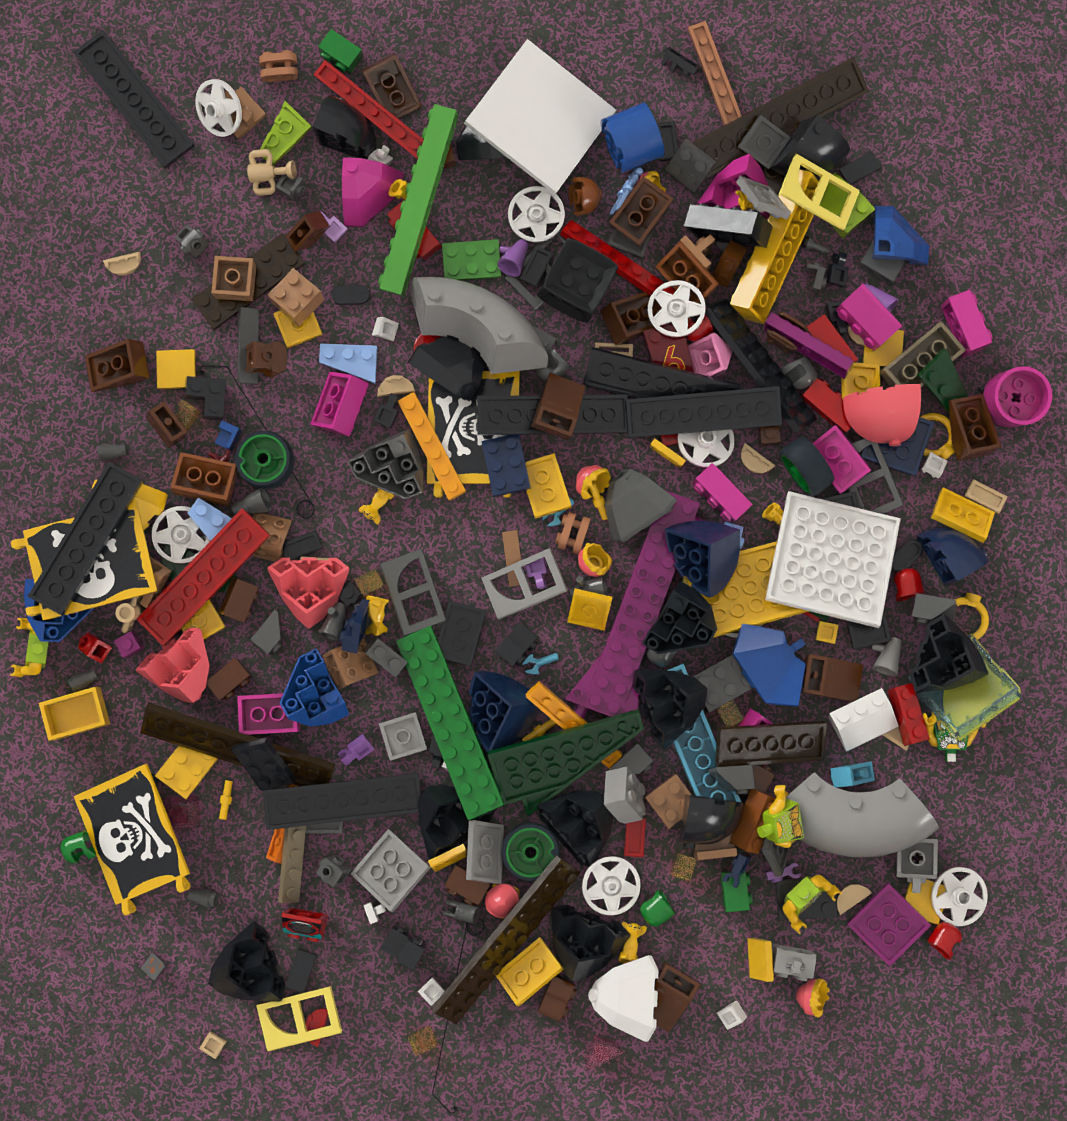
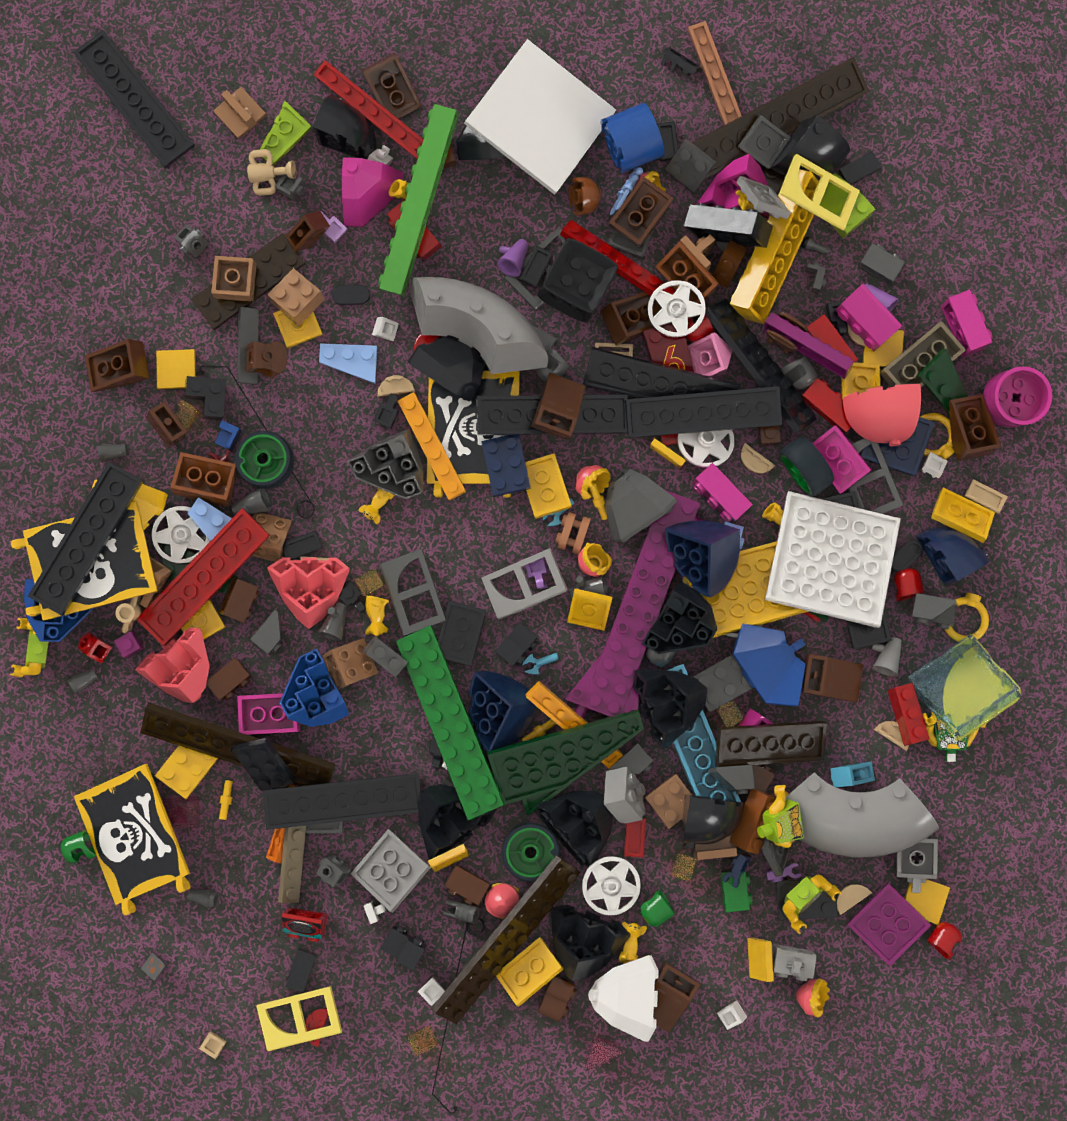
(74, 713): yellow piece -> none
(123, 264): tan tile -> none
(218, 107): white wheel -> none
(248, 968): black brick -> none
(283, 63): nougat brick -> none
(339, 403): dark pink slope -> none
(340, 51): green brick -> none
(355, 628): dark blue plate -> none
(357, 749): medium lavender plate -> none
(403, 736): light grey plate -> none
(471, 260): bright green plate -> none
(484, 852): light grey plate -> none
(512, 554): medium nougat piece -> none
(536, 214): white wheel -> none
(826, 632): yellow plate -> none
(837, 272): black plate -> none
(863, 719): white slope -> none
(897, 238): blue brick -> none
(946, 658): black brick -> none
(959, 896): white wheel -> none

